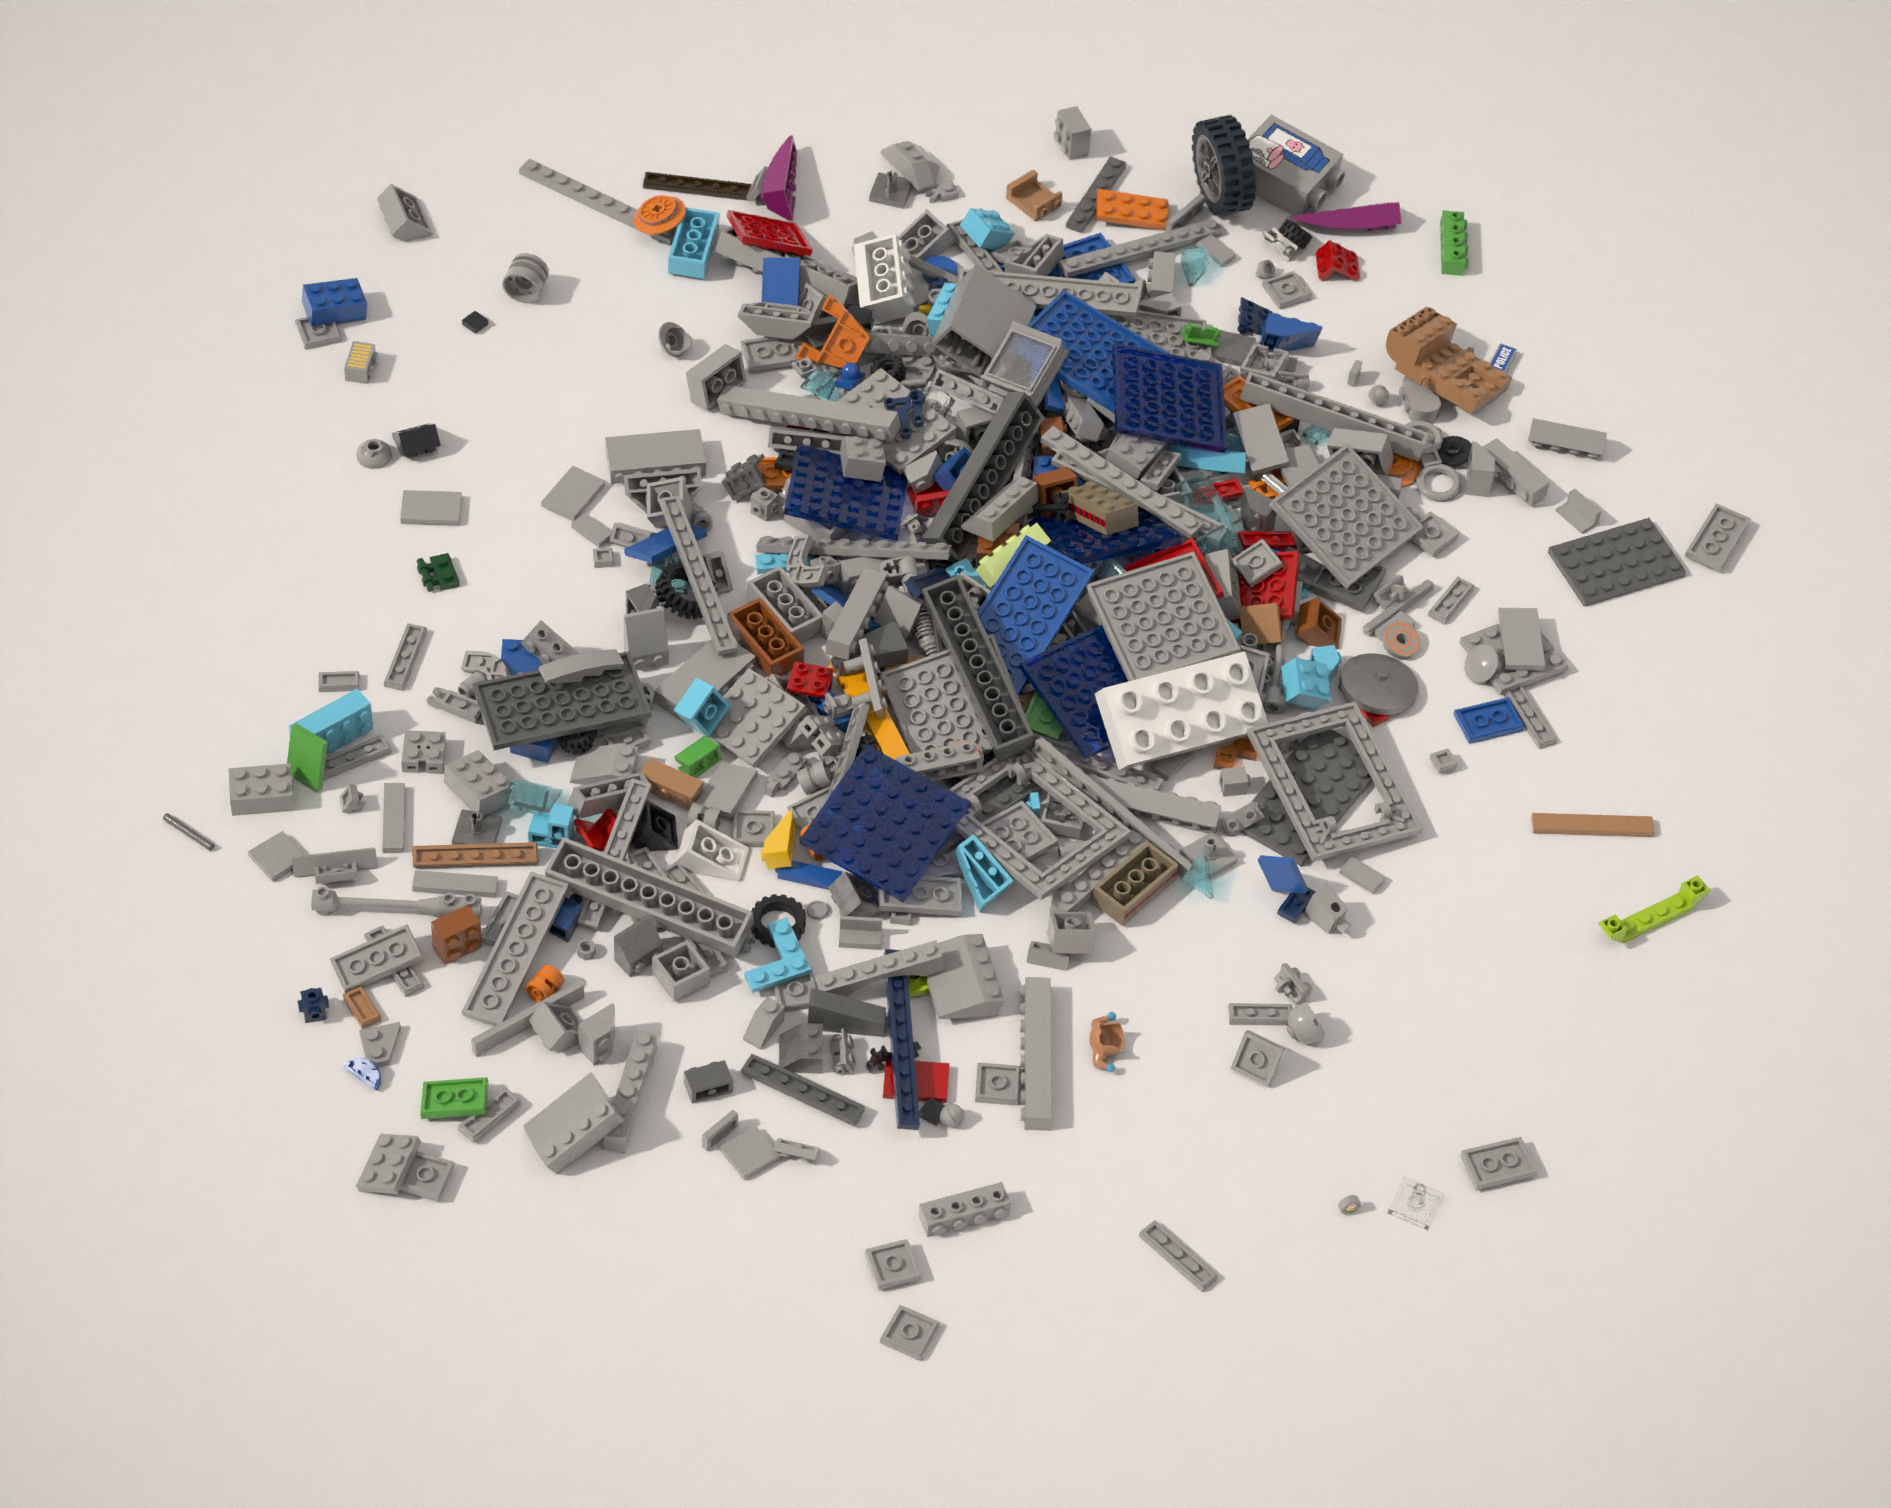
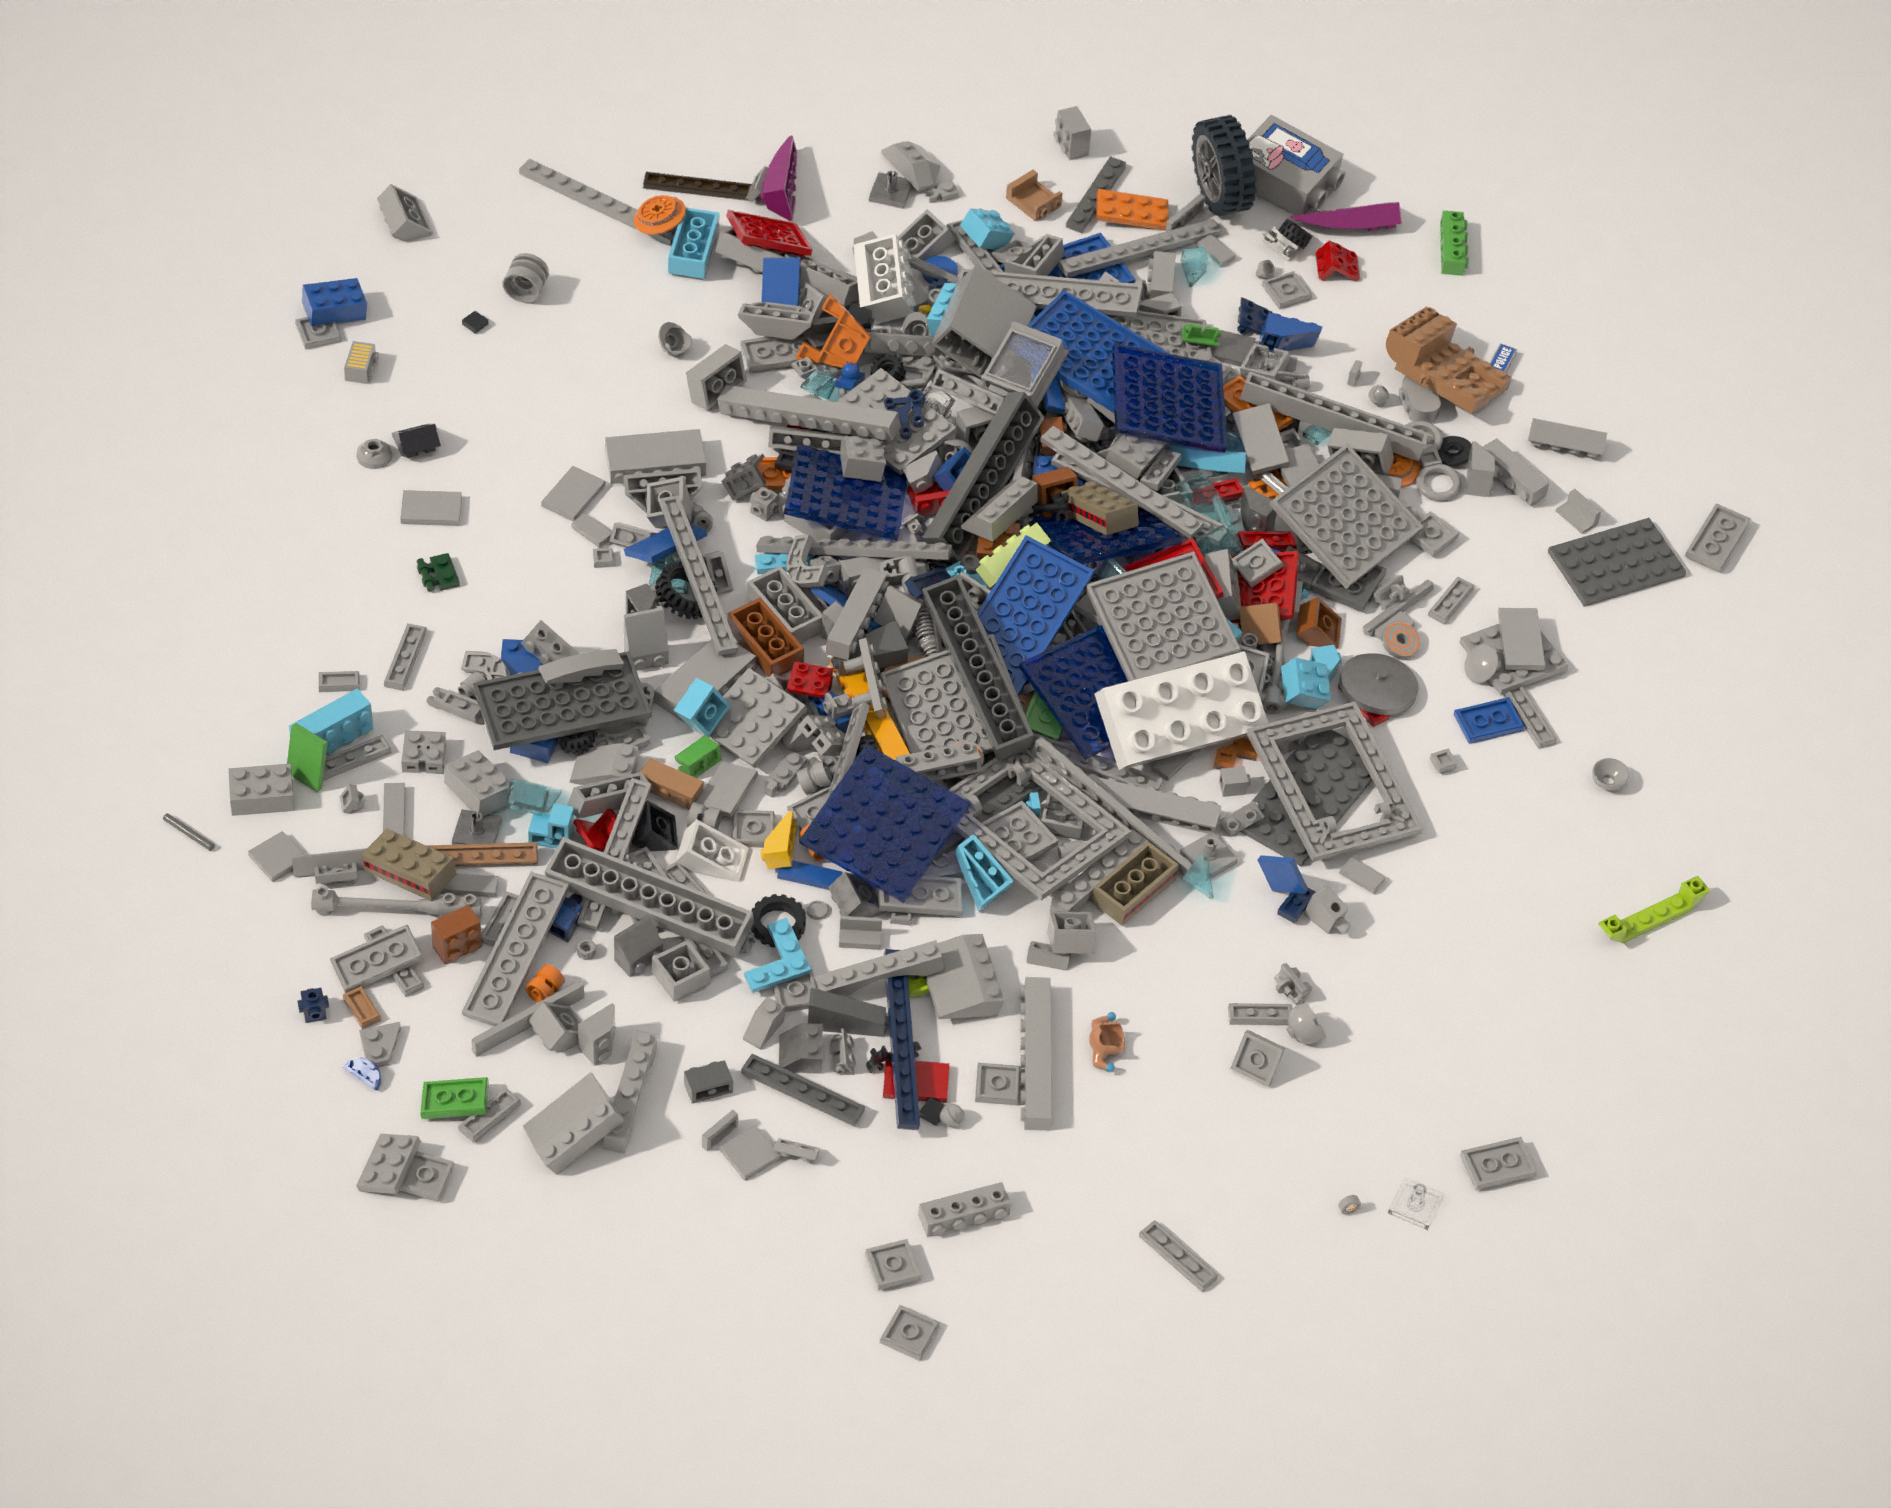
(409, 864): none -> dark tan brick
(970, 563): none -> dark grey tile
(1592, 824): medium nougat tile -> none
(1612, 769): none -> light grey piece

